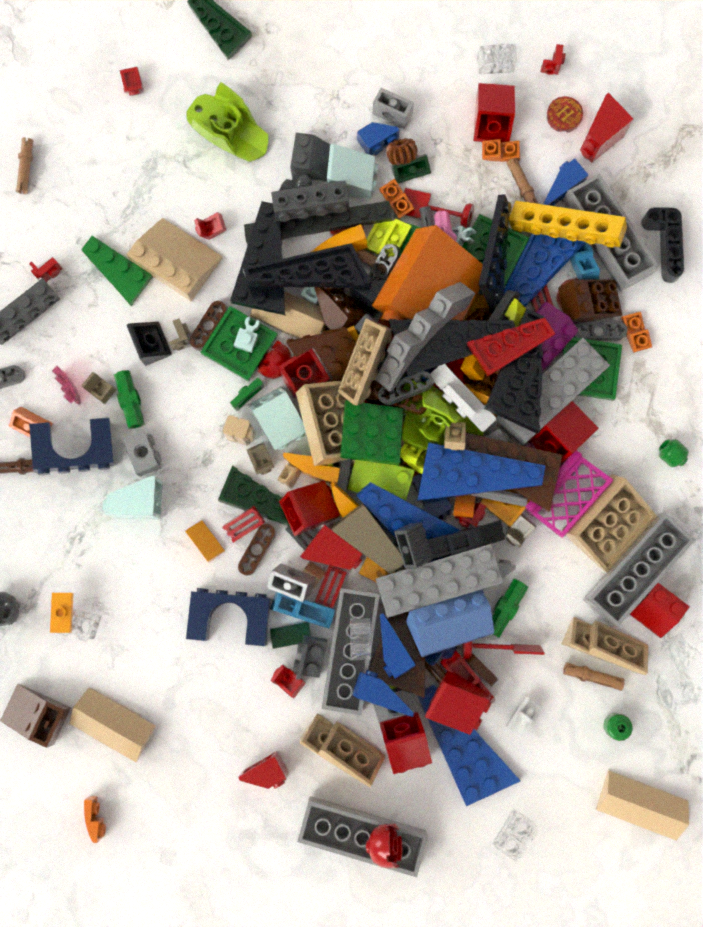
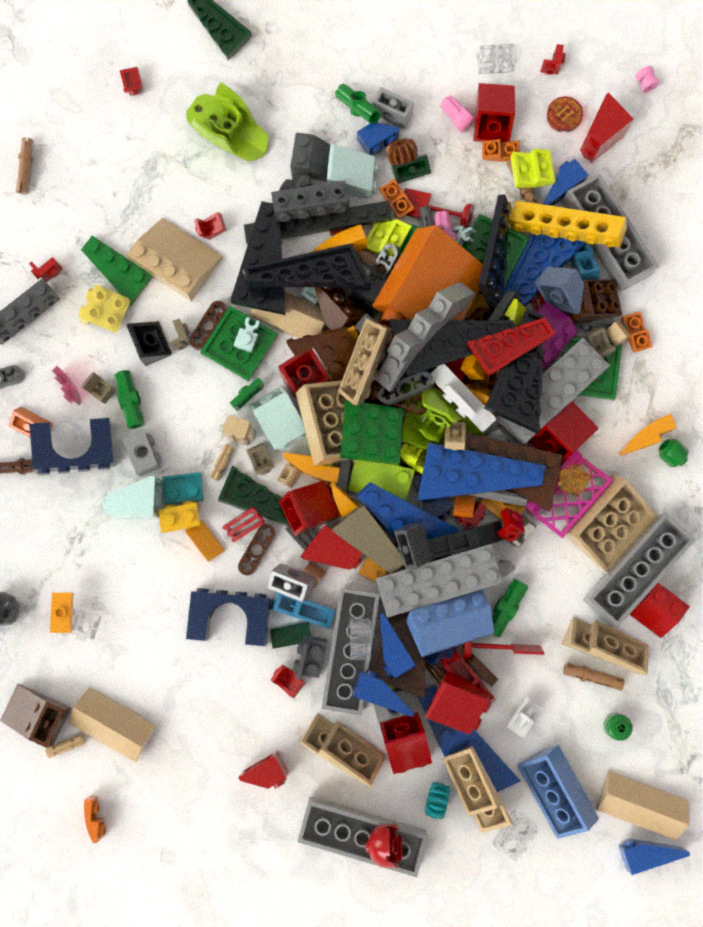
(65, 746): none -> tan axle
(104, 308): none -> light yellow bracket
(178, 518): none -> yellow bracket
(183, 488): none -> teal plate
(221, 462): none -> tan axle
(273, 359): red cylinder -> none
(324, 602): red tile -> none
(358, 104): none -> green piece
(437, 800): none -> teal gear
(460, 116): none -> bright pink piece
(476, 790): none -> tan slope
(513, 525): none -> red bracket
(532, 168): none -> neon yellow slope
(558, 792): none -> medium blue slope
(561, 288): none -> sand blue slope
(573, 480): none -> clear yellow brick
(600, 342): none -> dark tan bracket
(617, 333): none -> tan slope
(646, 855): none -> blue slope
(647, 79): none -> bright pink wheel
(649, 435): none -> light orange slope
(667, 245): black beam -> none

